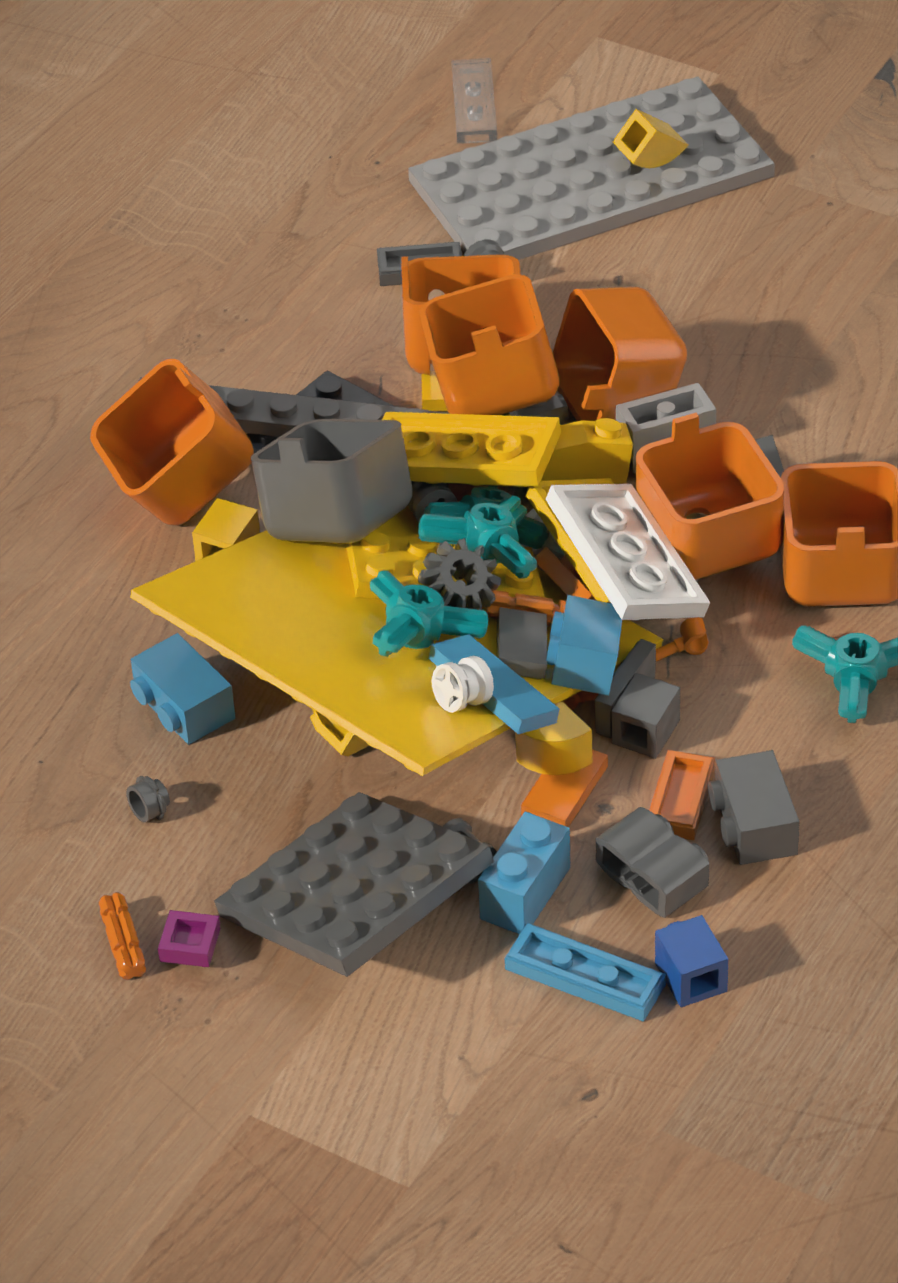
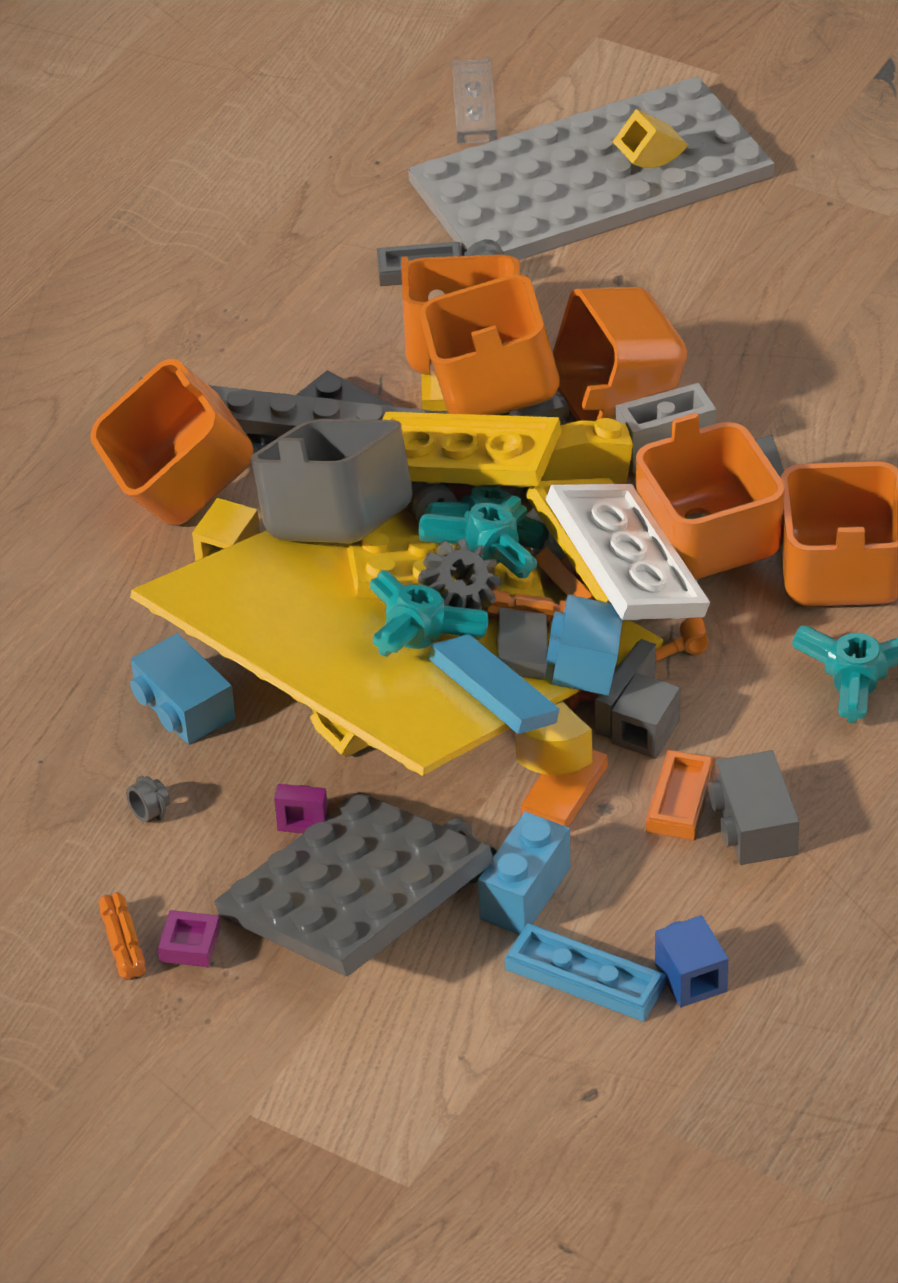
(299, 807): none -> magenta plate
(463, 683): white wheel -> none
(653, 861): dark grey brick -> none

